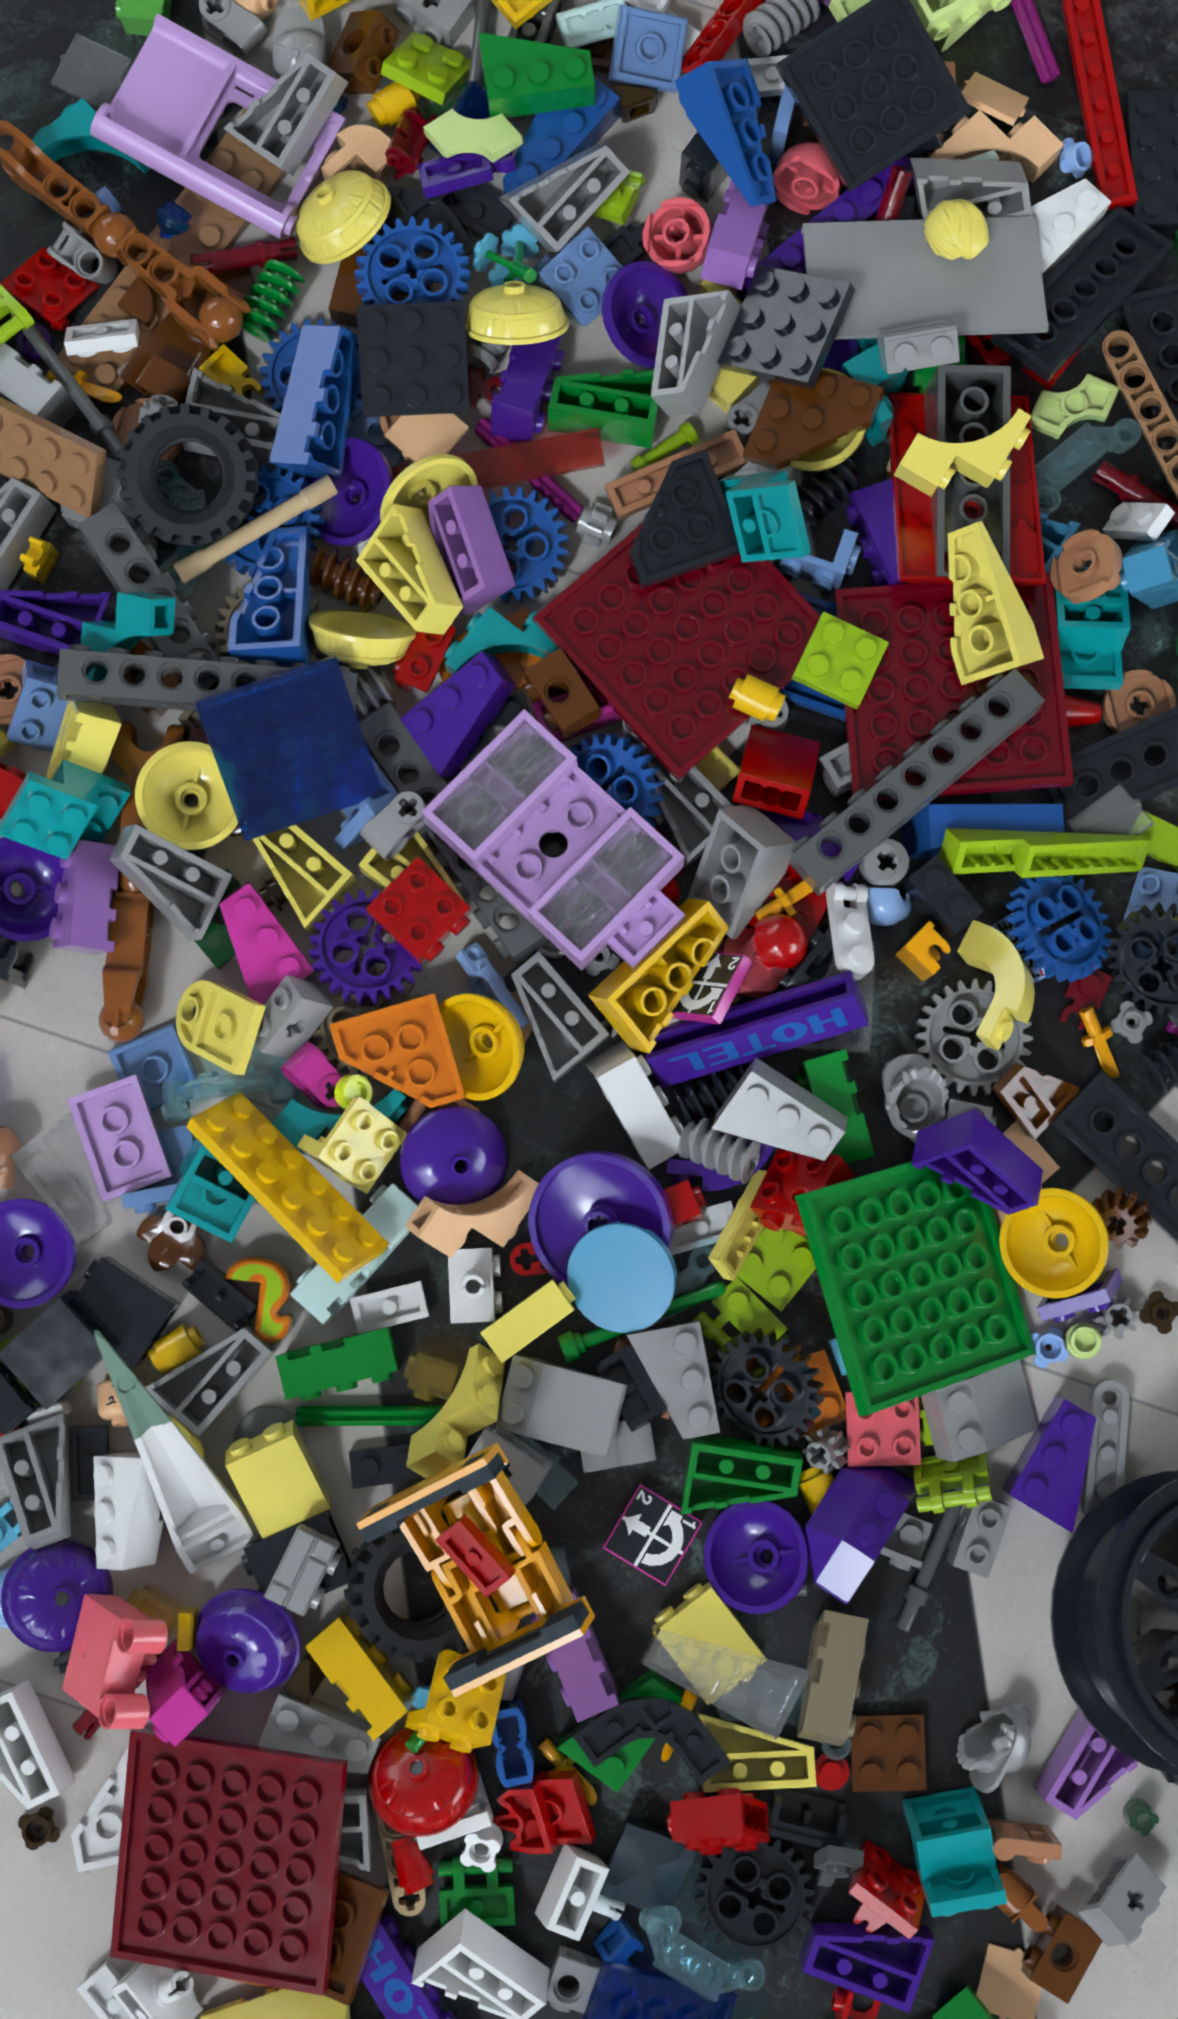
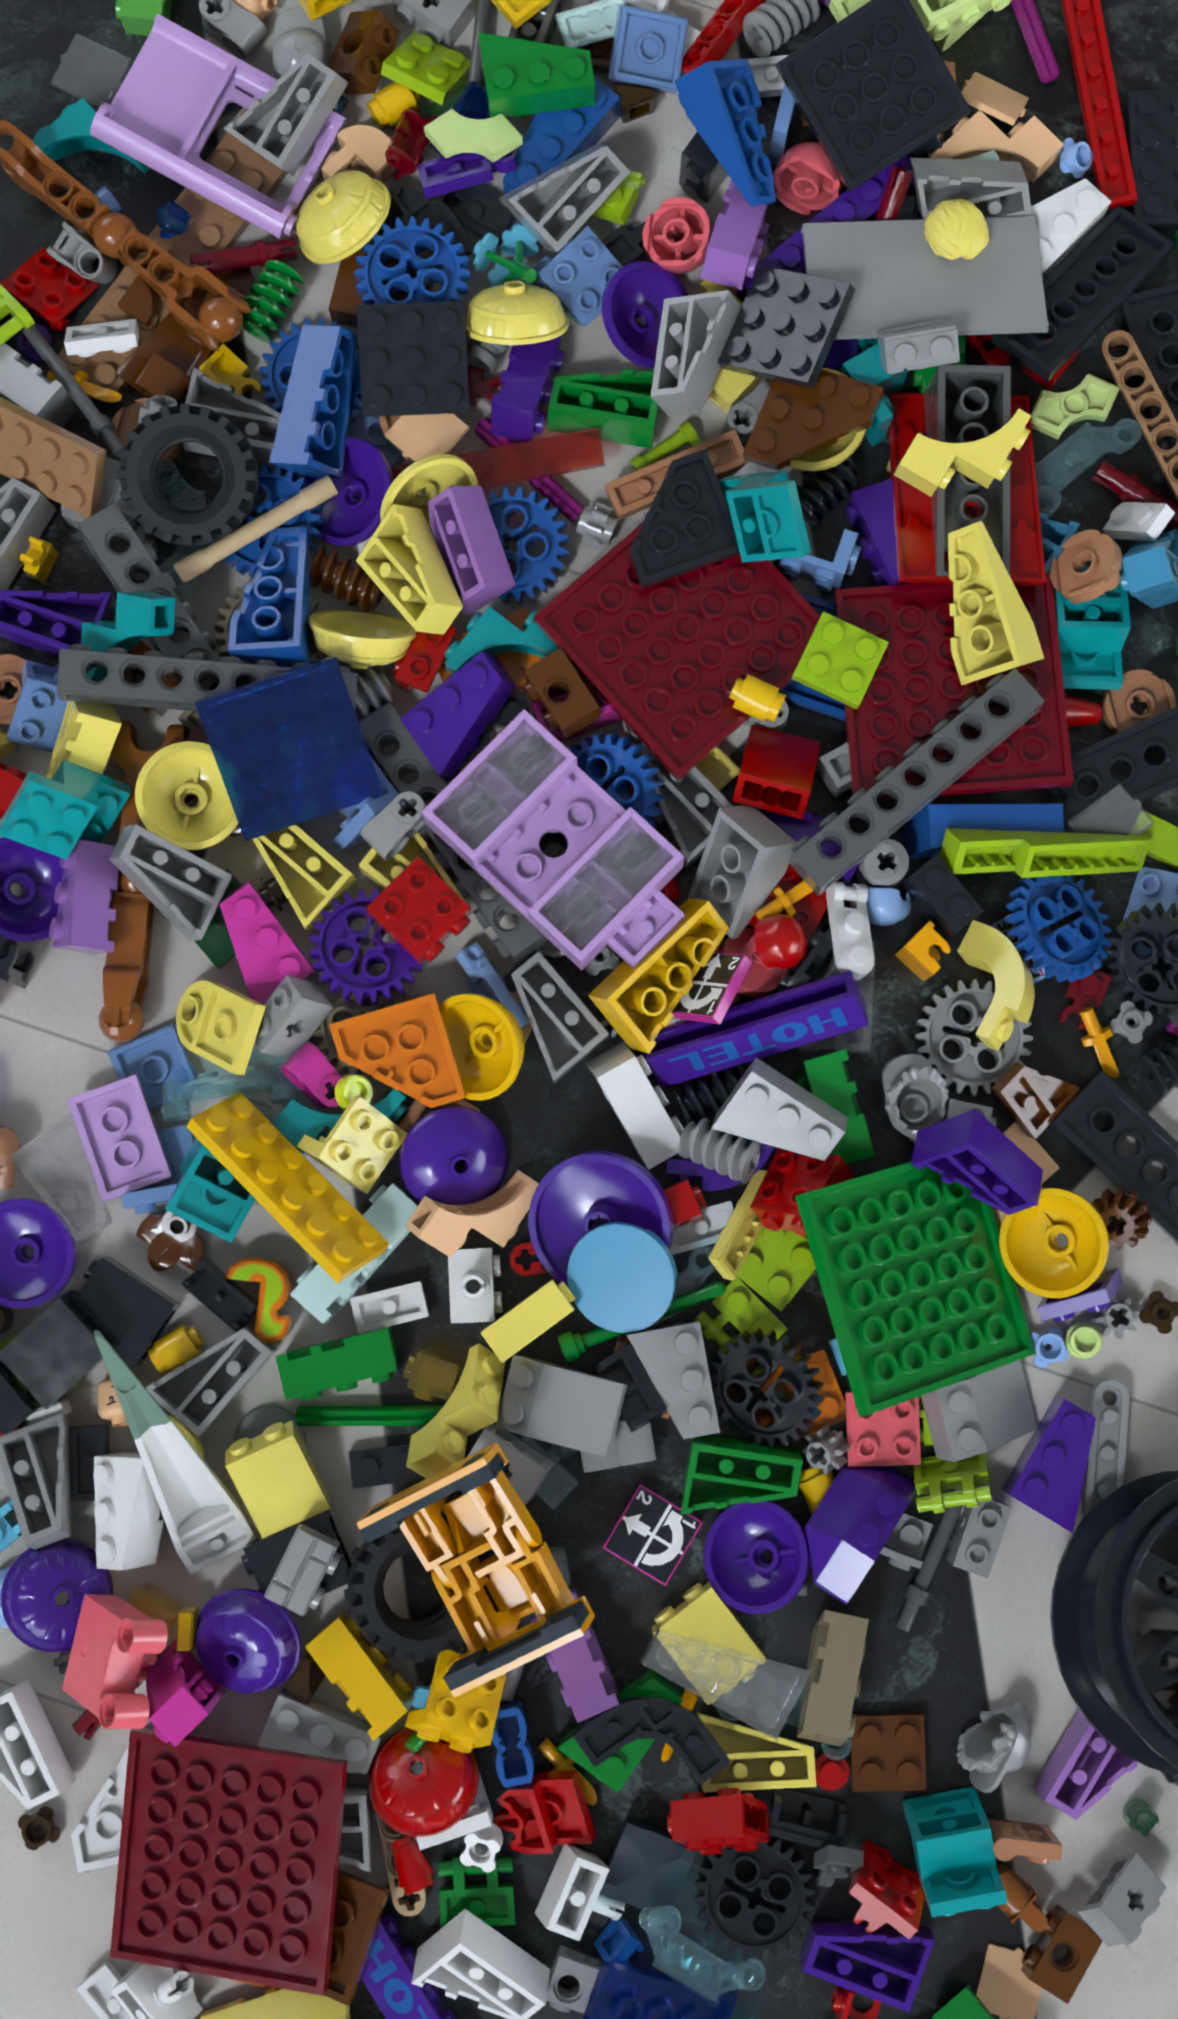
(475, 1555): red plate -> none

